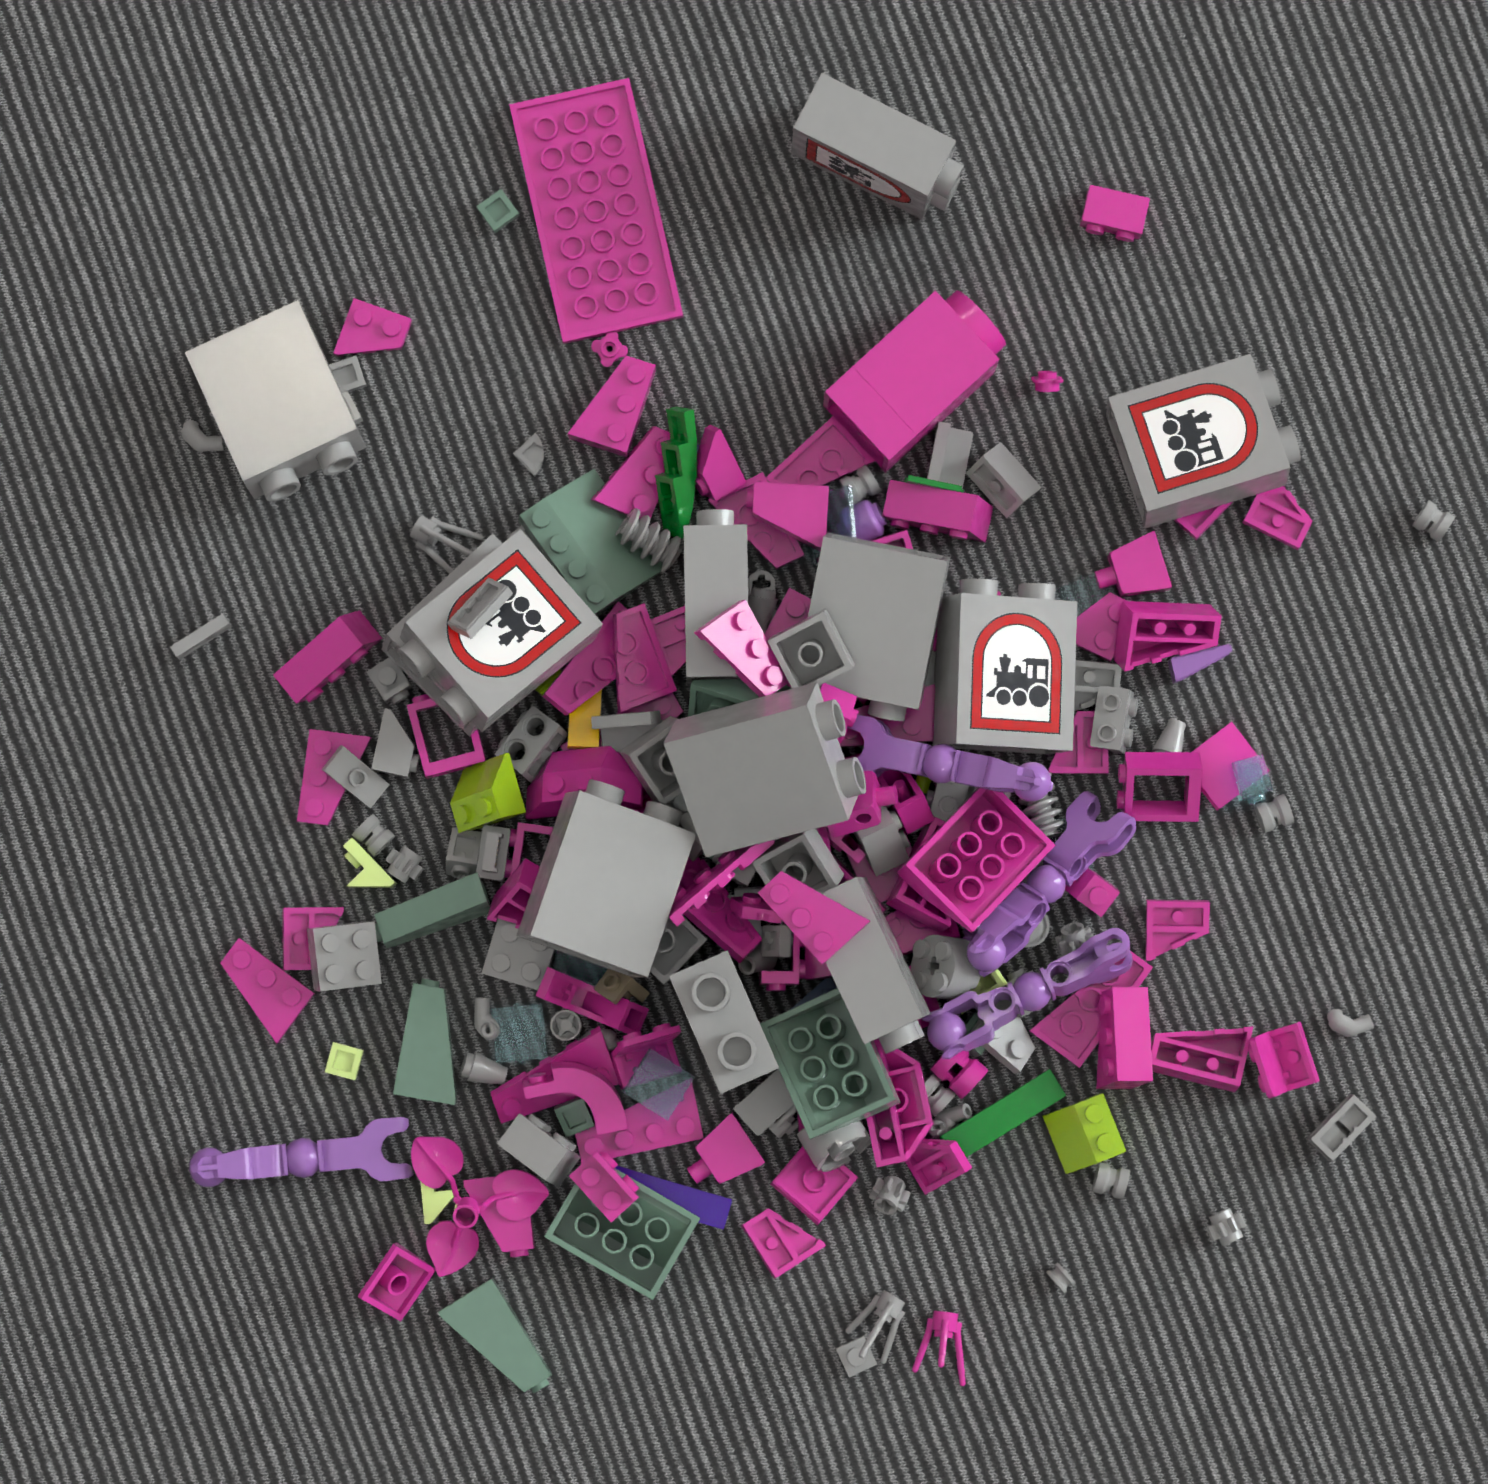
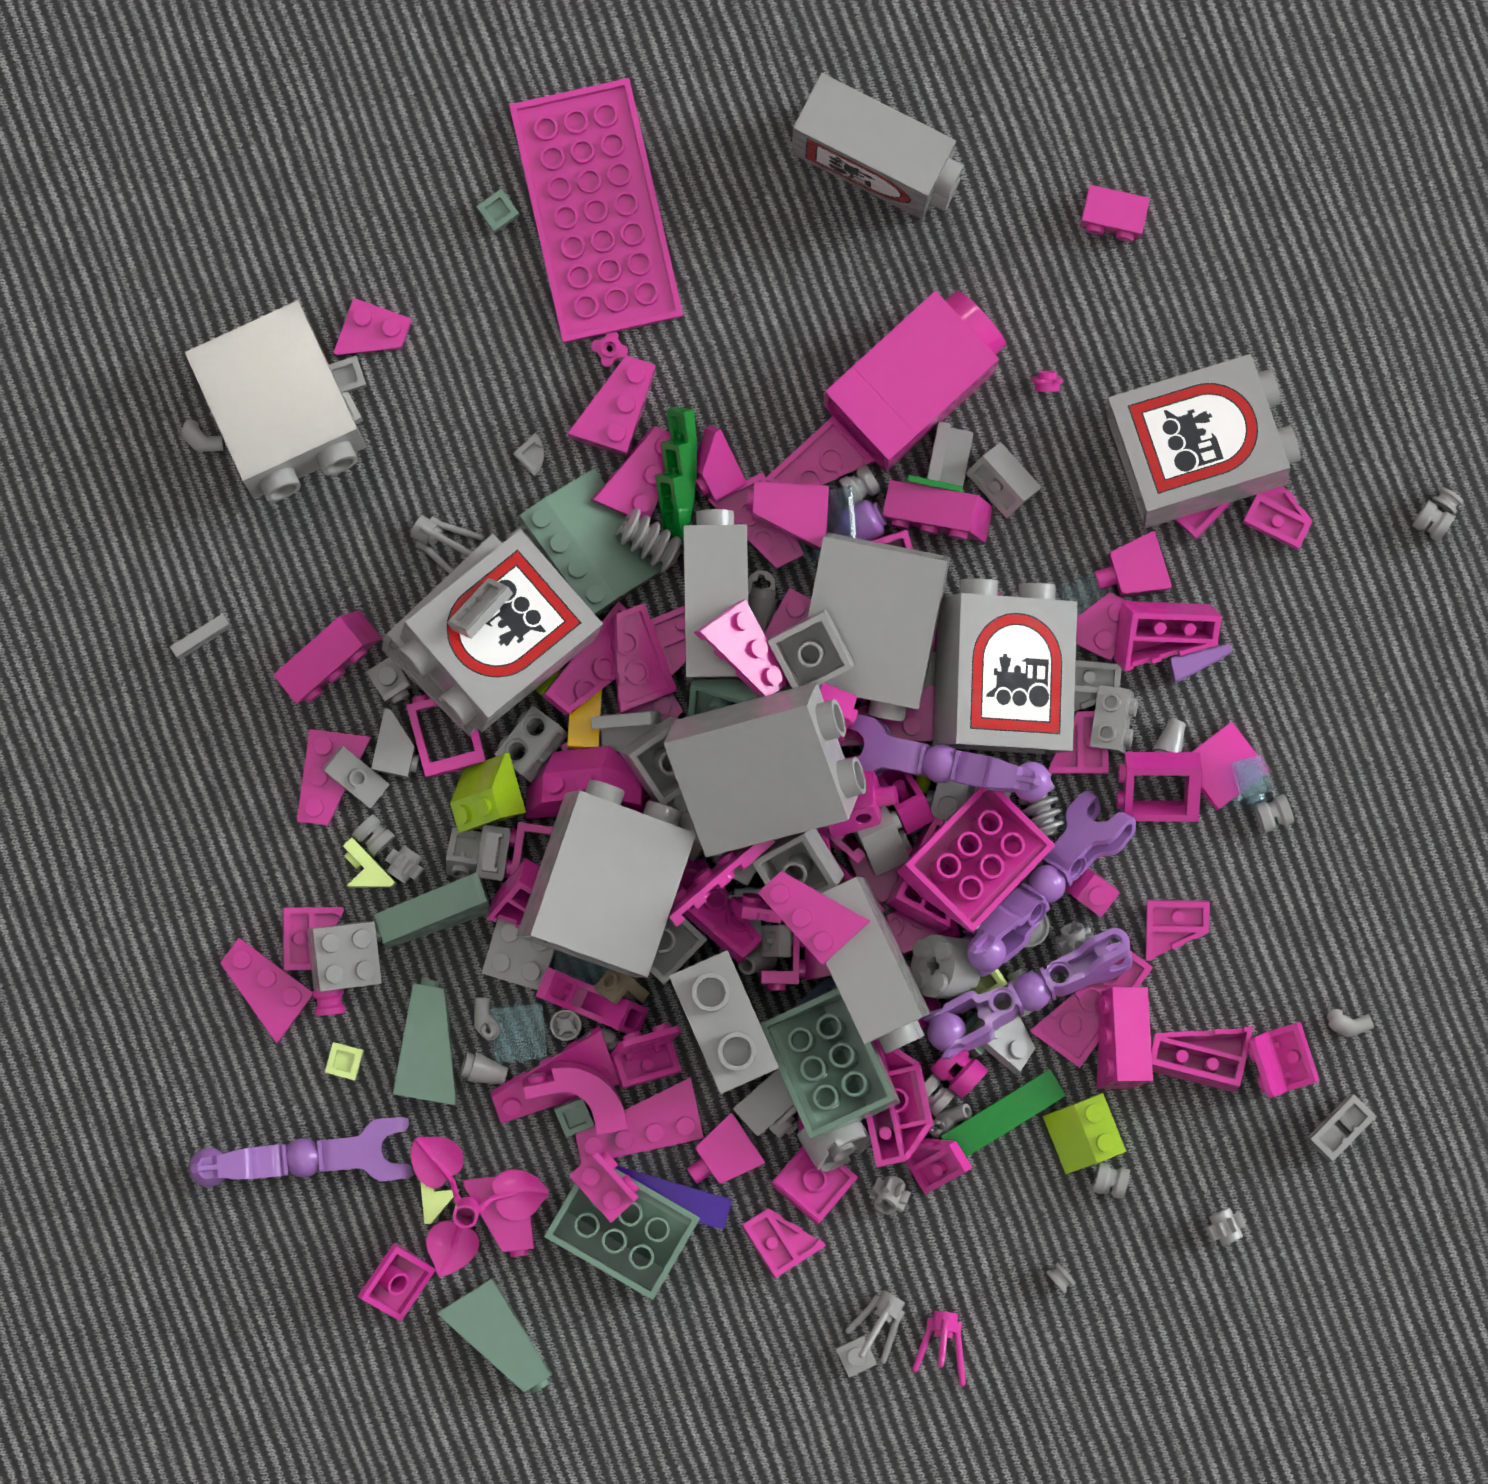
(329, 1002): none -> dark pink wheel
(543, 1153): light grey brick -> none
(658, 1084): clear light blue piece -> none
(1447, 500): none -> light grey bush

